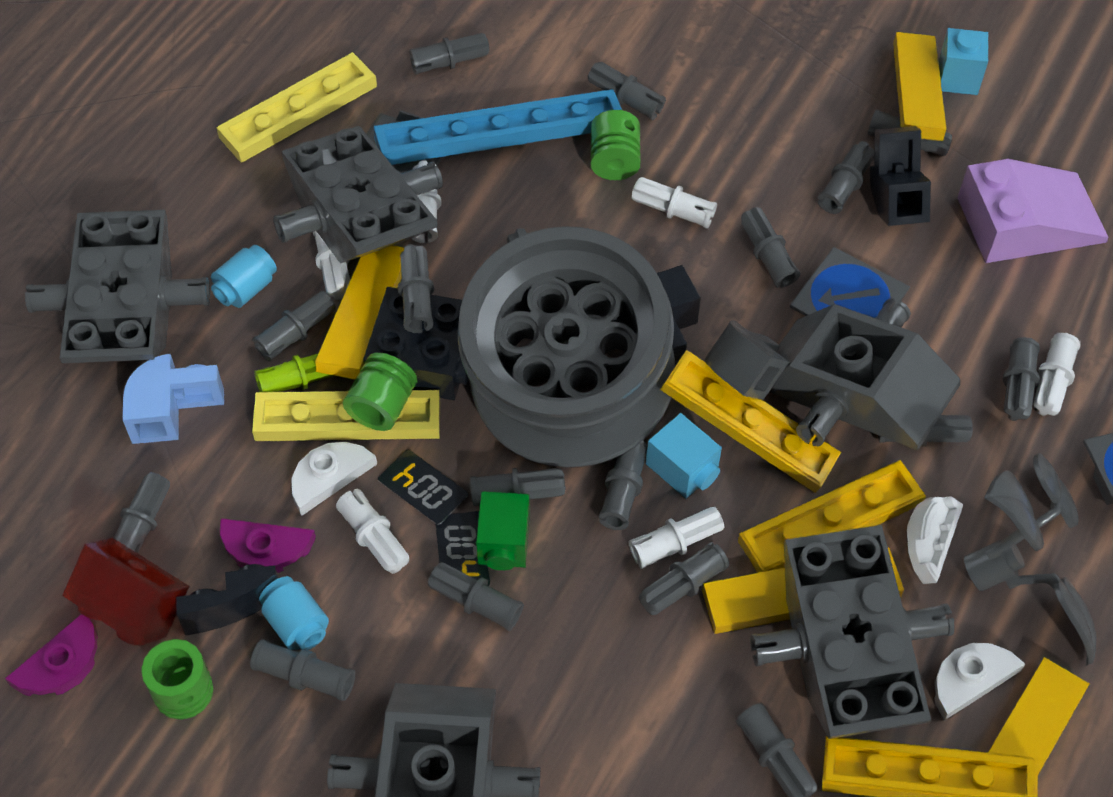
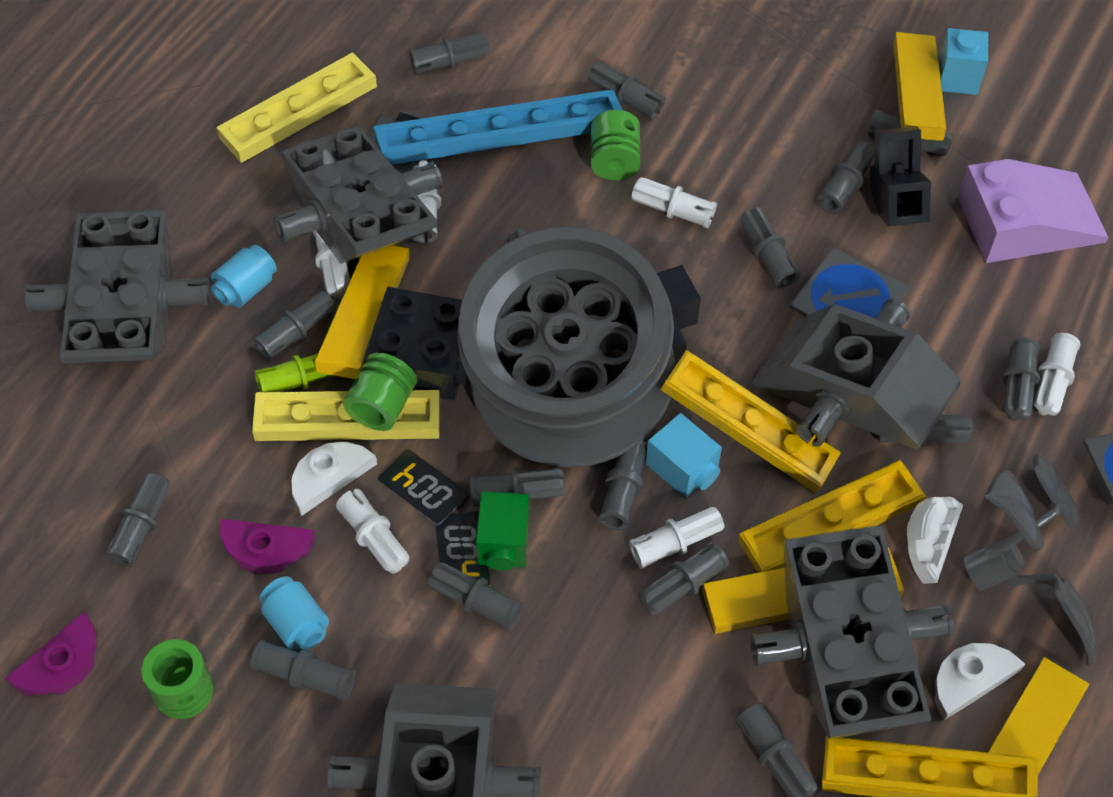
(124, 591): clear red brick -> none
(159, 391): light blue brick -> none
(214, 609): black slope -> none
(416, 289): dark grey axle -> none
(746, 360): dark grey brick -> none

